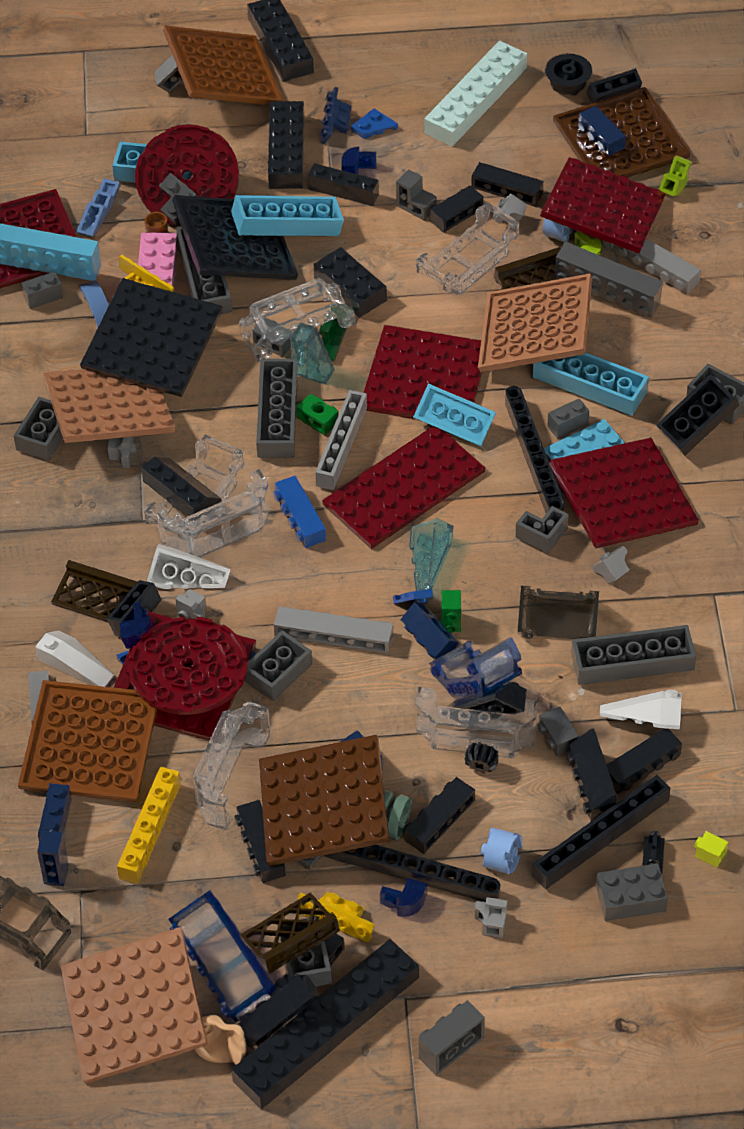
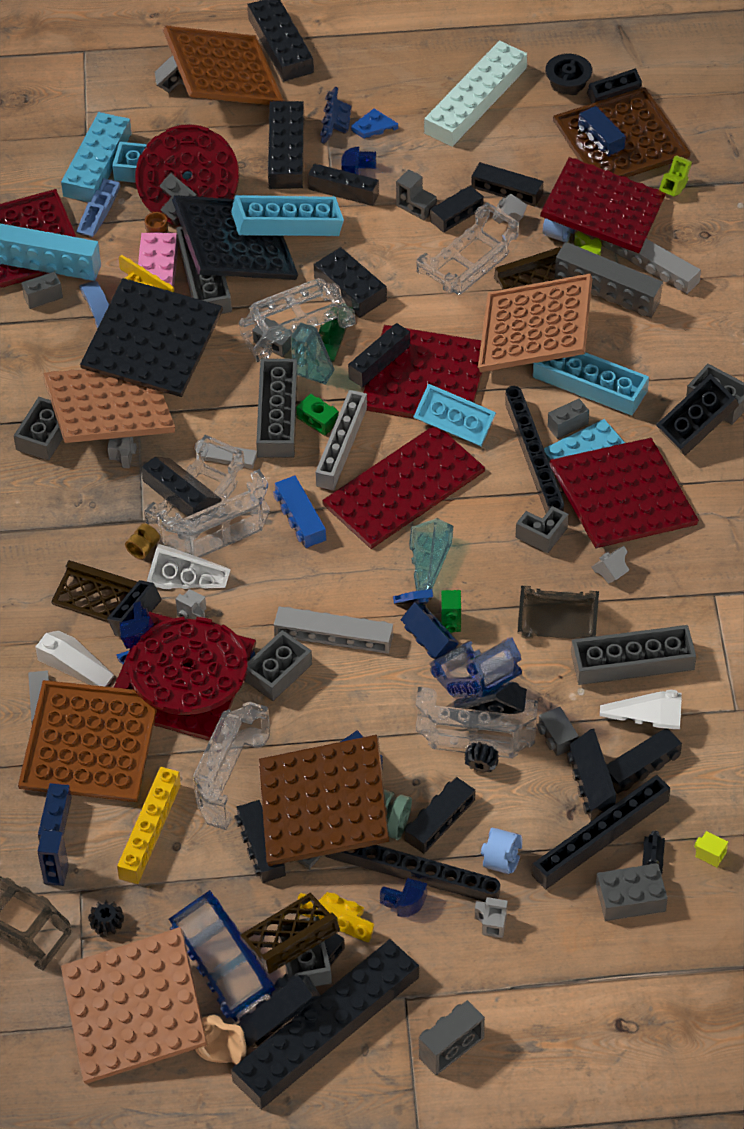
(95, 156): none -> medium azure brick
(106, 918): none -> black gear
(142, 541): none -> pearl gold wheel
(221, 456): none -> light grey tile
(379, 355): none -> black brick

